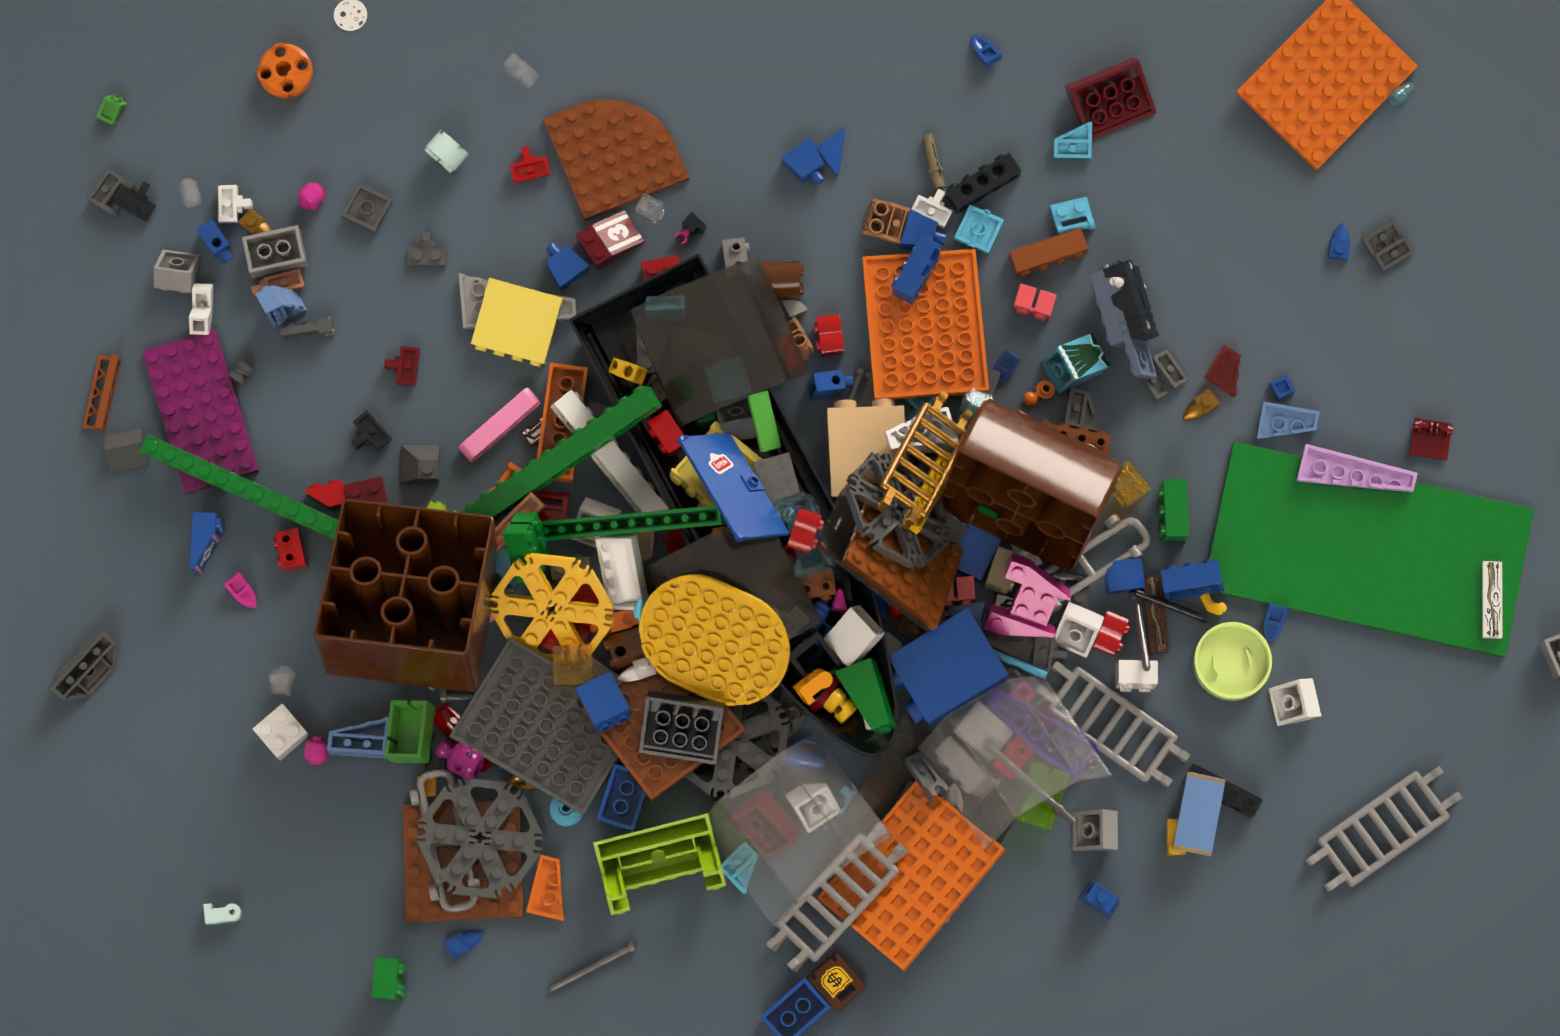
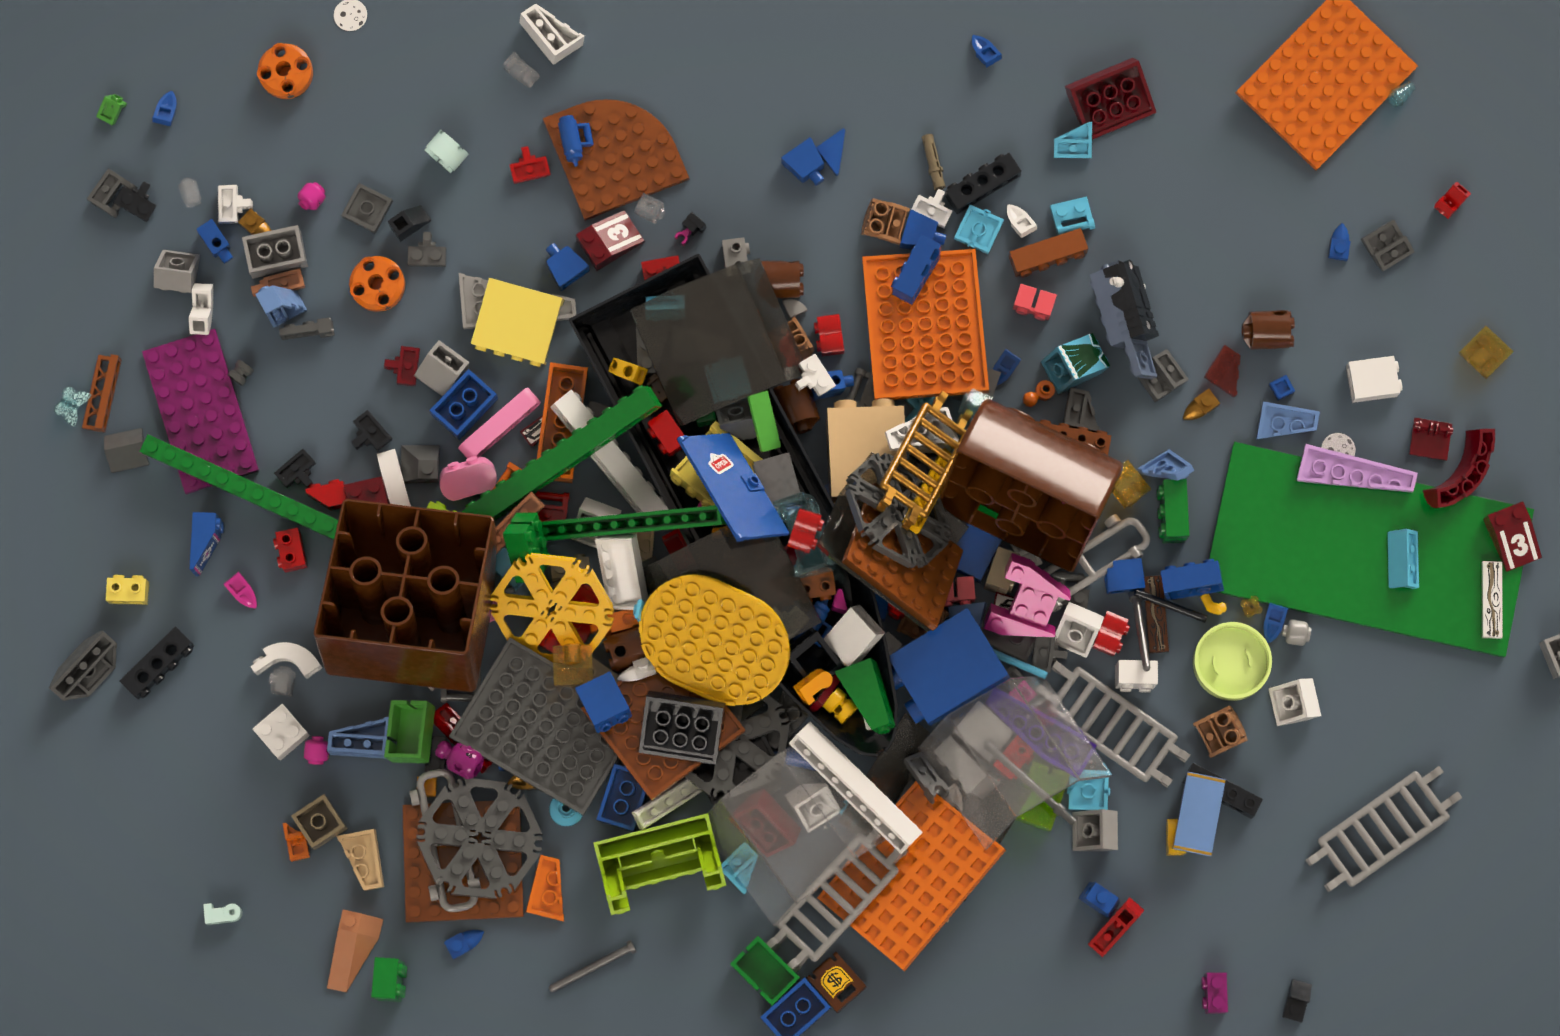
(69, 404): none -> clear light blue animal
(127, 590): none -> light yellow brick
(146, 665): none -> black brick
(165, 109): none -> blue plate
(287, 652): none -> white arch
(296, 470): none -> black hinge
(296, 843): none -> orange slope
(319, 822): none -> dark tan brick
(353, 945): none -> nougat wedge
(364, 856): none -> tan wing
(377, 283): none -> orange piece
(393, 478): none -> white slope
(408, 222): none -> black slope
(441, 368): none -> light grey slope
(463, 404): none -> blue brick
(467, 478): none -> bright pink brick
(550, 34): none -> white wedge
(571, 139): none -> blue piece
(665, 803): none -> white tile
(765, 971): none -> green piece
(798, 406): none -> reddish brown cylinder
(814, 376): none -> white hinge
(855, 787): none -> white brick
(1020, 221): none -> white plate
(1089, 795): none -> medium azure plate
(1116, 927): none -> red slope
(1167, 466): none -> medium blue wing
(1215, 993): none -> magenta brick
(1221, 731): none -> medium nougat slope
(1249, 612): none -> clear yellow plate
(1268, 329): none -> reddish brown cylinder
(1296, 632): none -> light grey head
(1297, 1000): none -> black slope
(1339, 443): none -> clear sticker
(1373, 379): none -> white brick
(1403, 559): none -> medium azure panel
(1452, 200): none -> red brick
(1469, 473): none -> dark red brick
(1486, 352): none -> clear yellow plate
(1513, 536): none -> dark red slope

